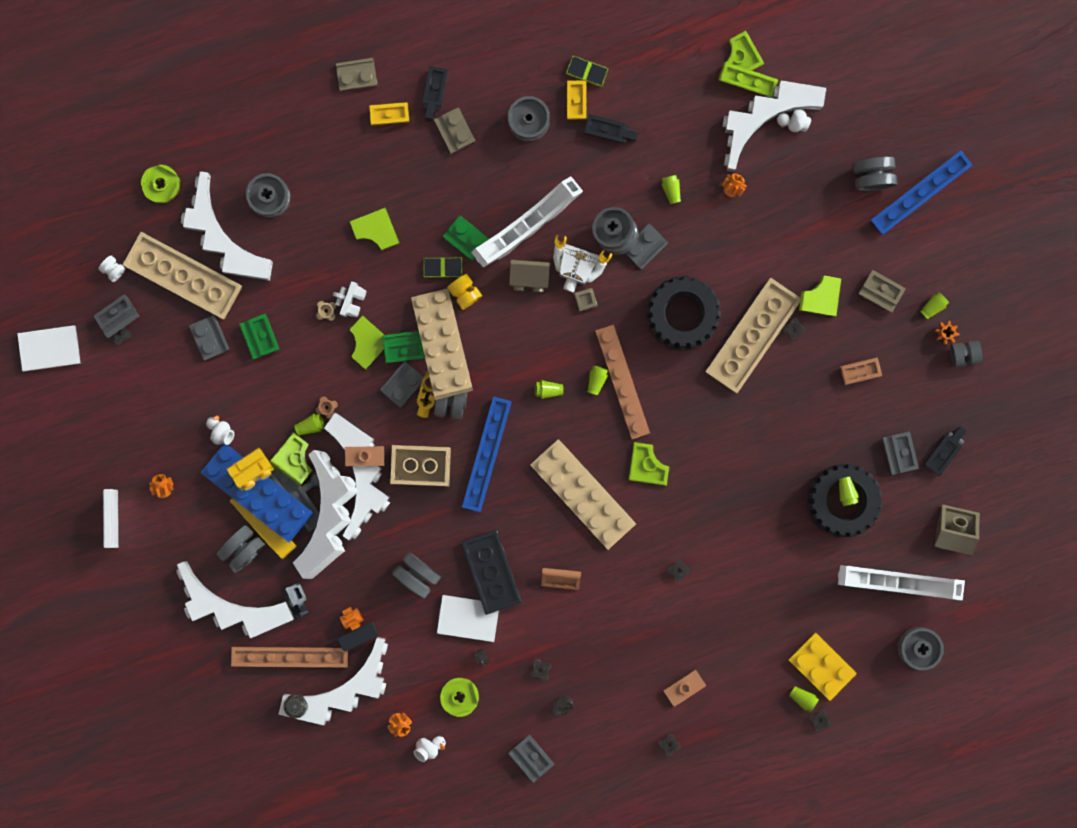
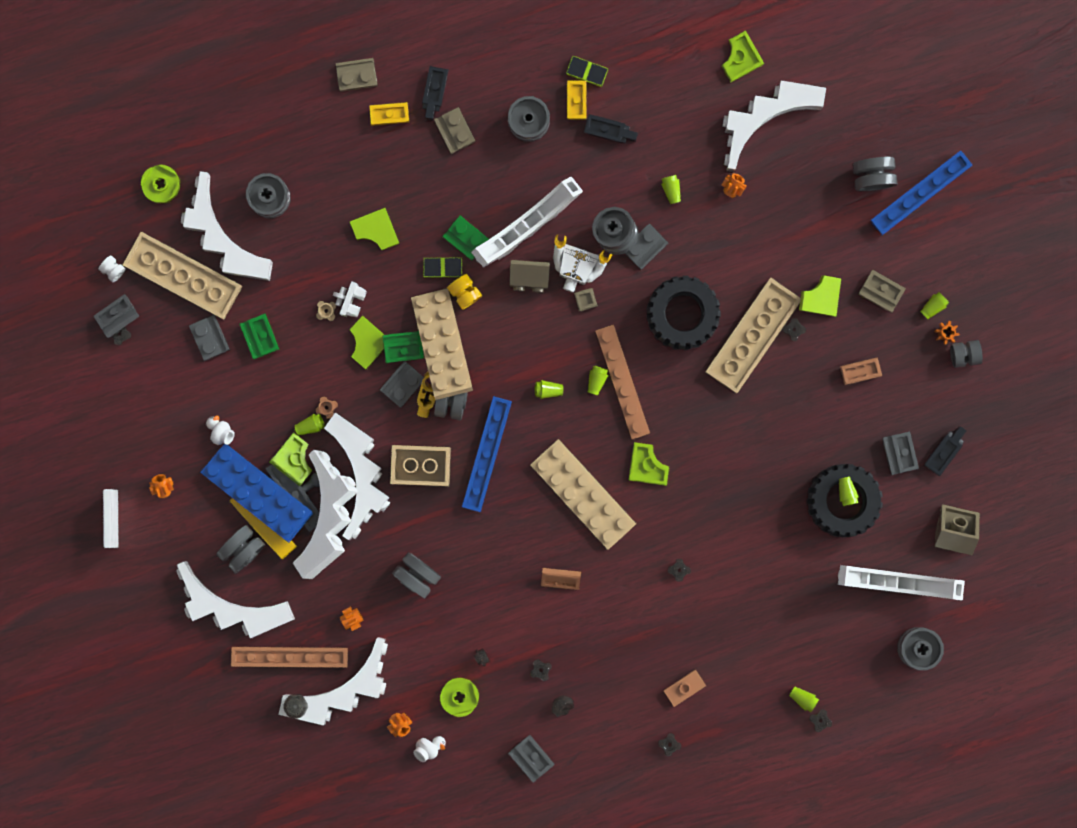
(49, 348): white tile -> none
(250, 469): yellow brick -> none
(295, 598): black plate -> none
(358, 636): black slope -> none
(364, 456): nougat plate -> none
(466, 619): white tile -> none
(491, 572): black tile -> none
(748, 79): lime tile -> none
(796, 123): white animal -> none
(822, 666): yellow plate -> none

